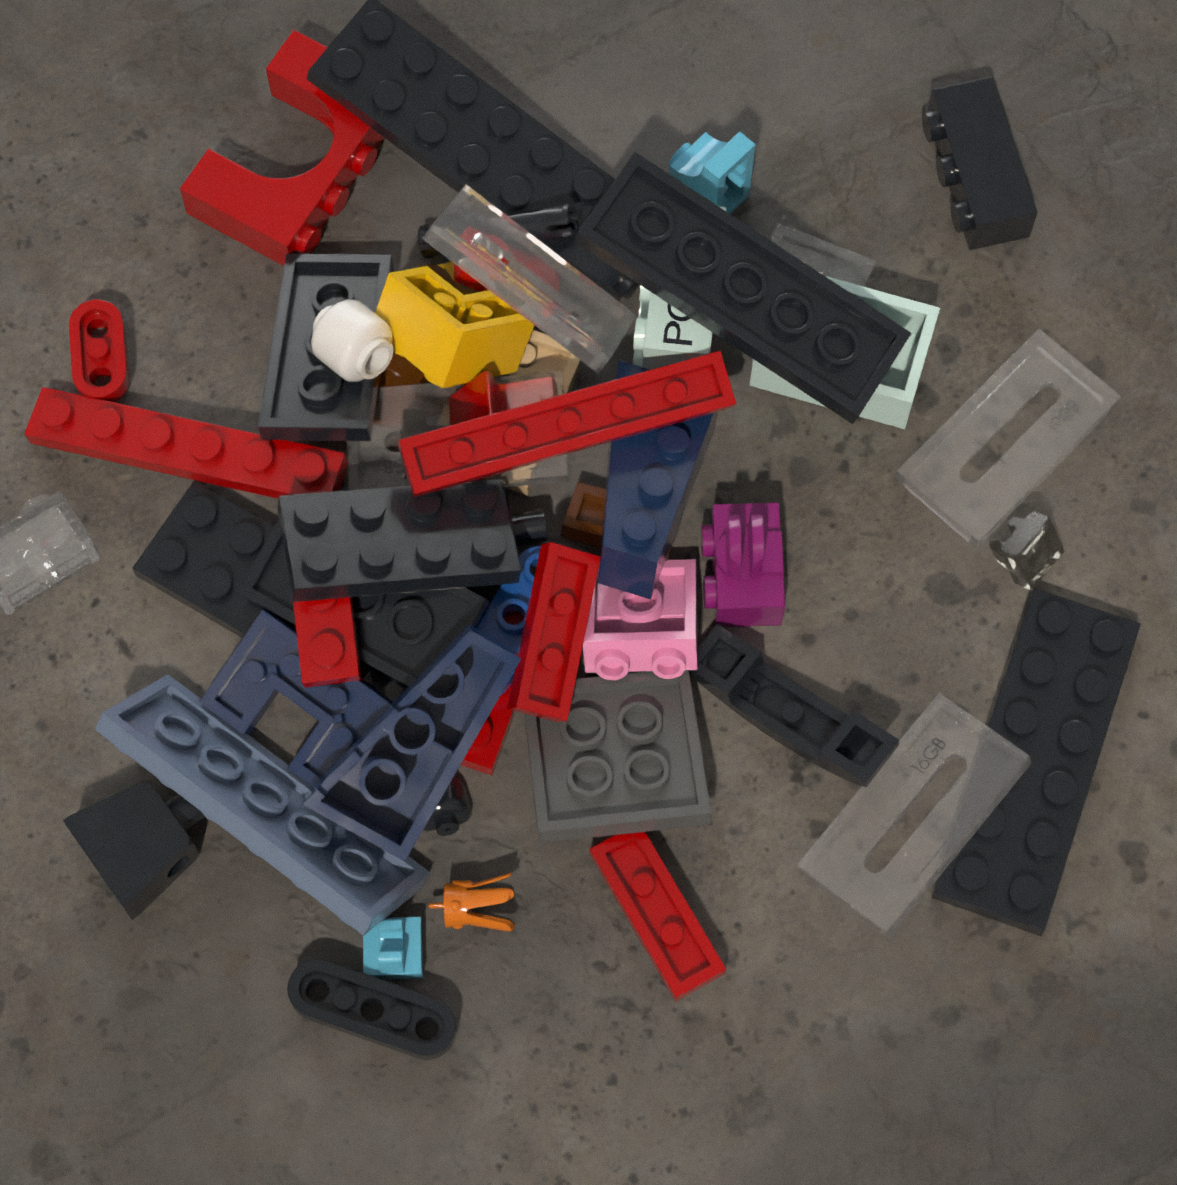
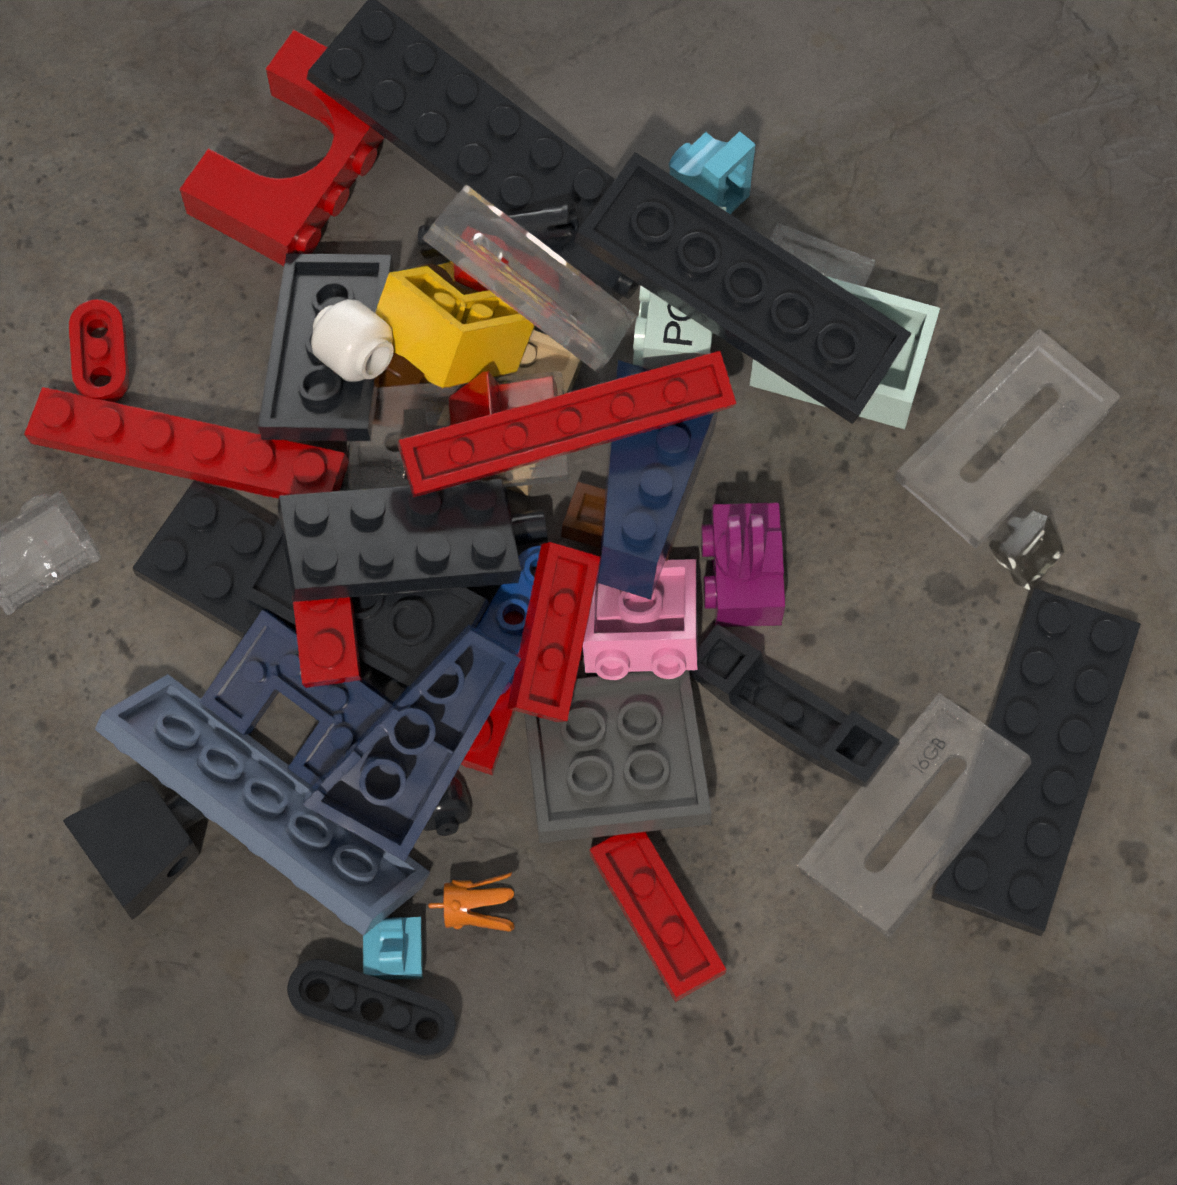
(979, 164): black brick -> none

